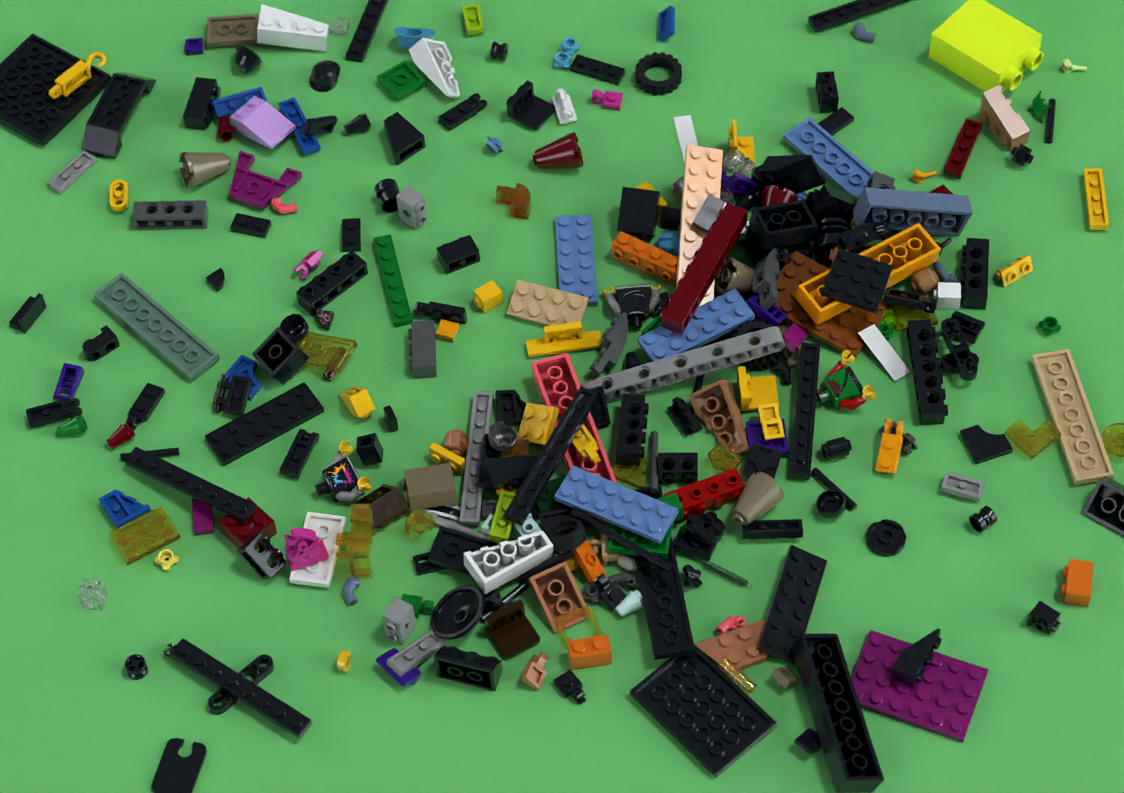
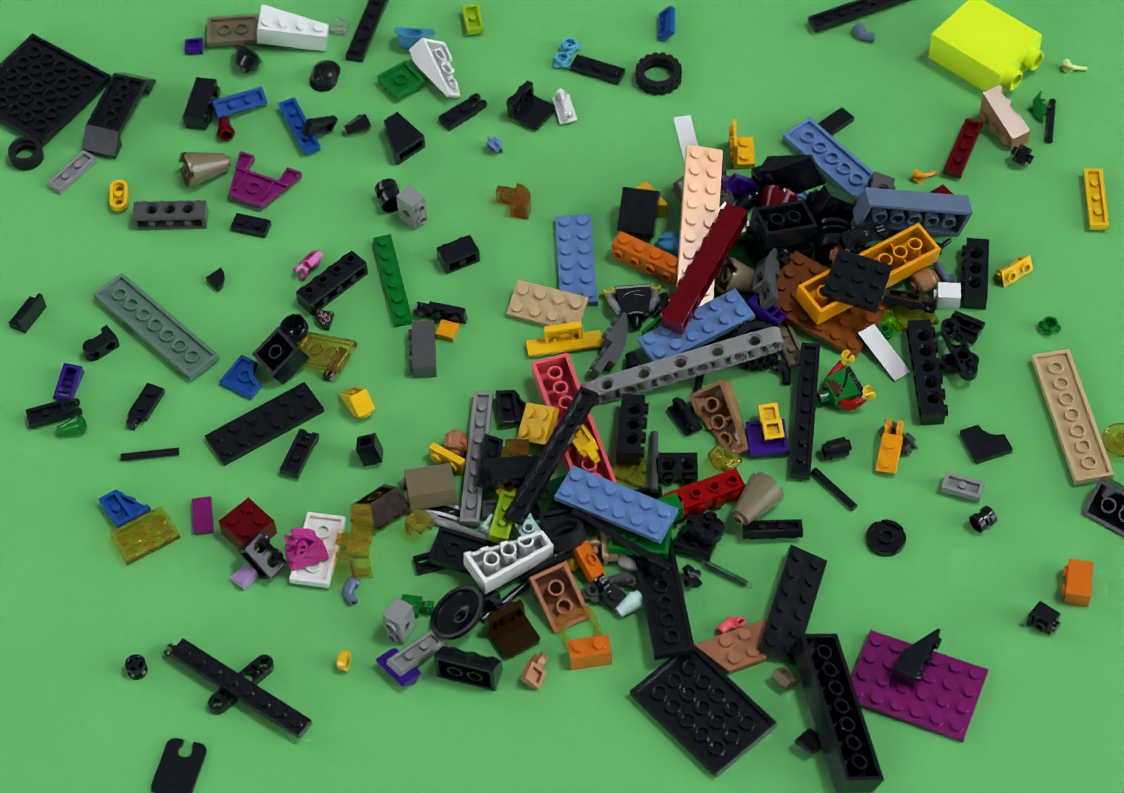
(29, 162): none -> black tyre
(75, 76): yellow piece -> none
(92, 594): clear brick -> none
(120, 436): dark red cone -> none
(166, 554): light yellow plate -> none
(190, 484): black plate -> none
(237, 395): black plate -> none
(245, 576): none -> lavender slope
(261, 123): lavender slope -> none
(282, 208): coral arm -> none
(342, 478): torso -> none
(351, 234): black plate -> none
(390, 418): black tile -> none
(488, 296): yellow brick -> none
(499, 50): black wheel -> none
(502, 437): flat silver hair -> none
(560, 154): dark red cone -> none
(569, 685): black plate -> none
(600, 410): black plate -> none
(610, 99): dark pink plate -> none
(670, 218): black slope -> none
(708, 213): tile -> none
(736, 163): clear wheel -> none
(737, 676): clear yellow pin -> none
(755, 390): yellow bracket -> none
(762, 460): black piece -> none
(794, 336): magenta tile -> none
(826, 92): black brick -> none
(831, 504): black hair -> none
(1032, 441): clear yellow plate -> none

